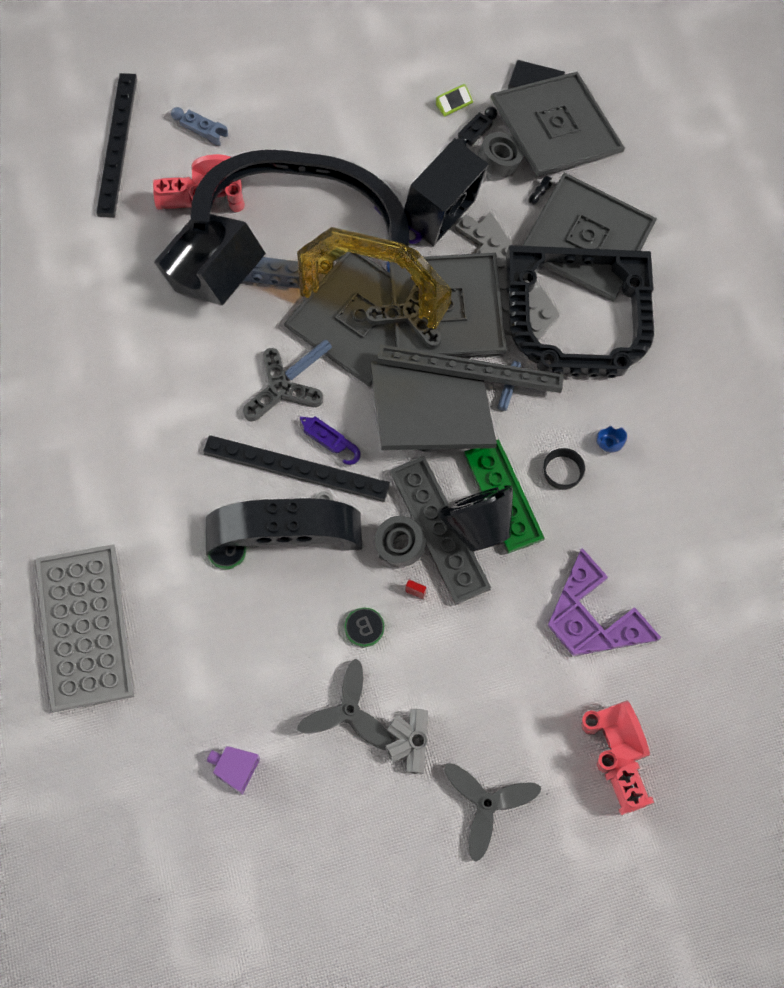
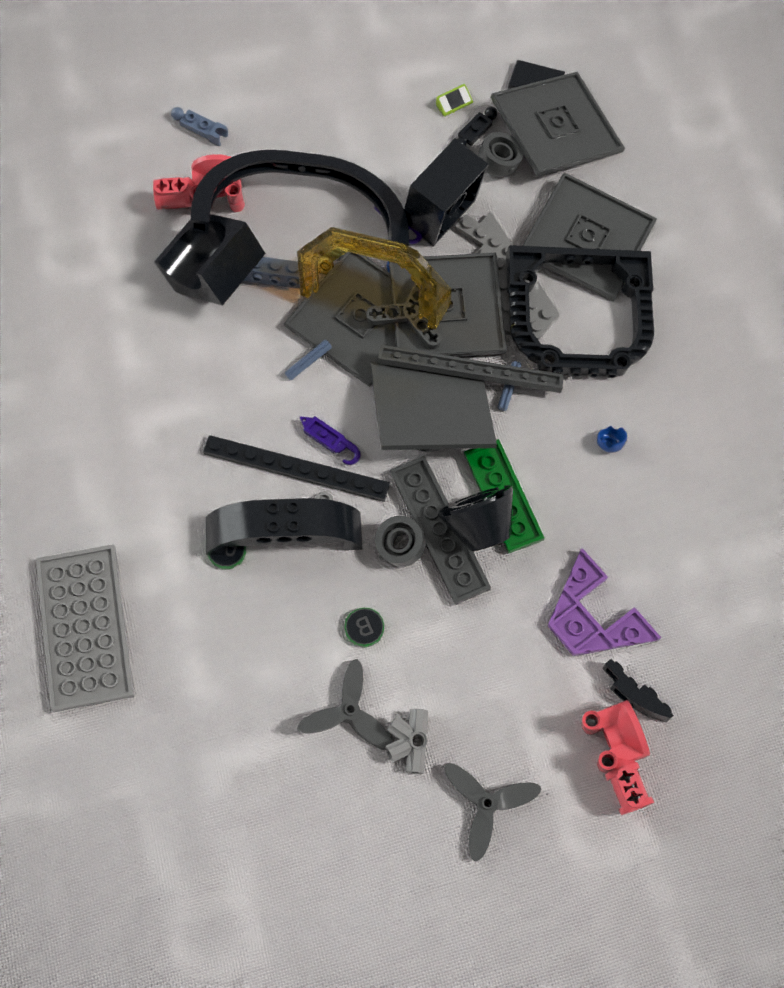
(117, 145): black plate -> none
(234, 767): medium lavender torso -> none
(276, 382): dark grey piece -> none
(415, 589): red tile -> none
(540, 190): black piece -> none
(569, 453): black tyre -> none
(643, 699): none -> black slope

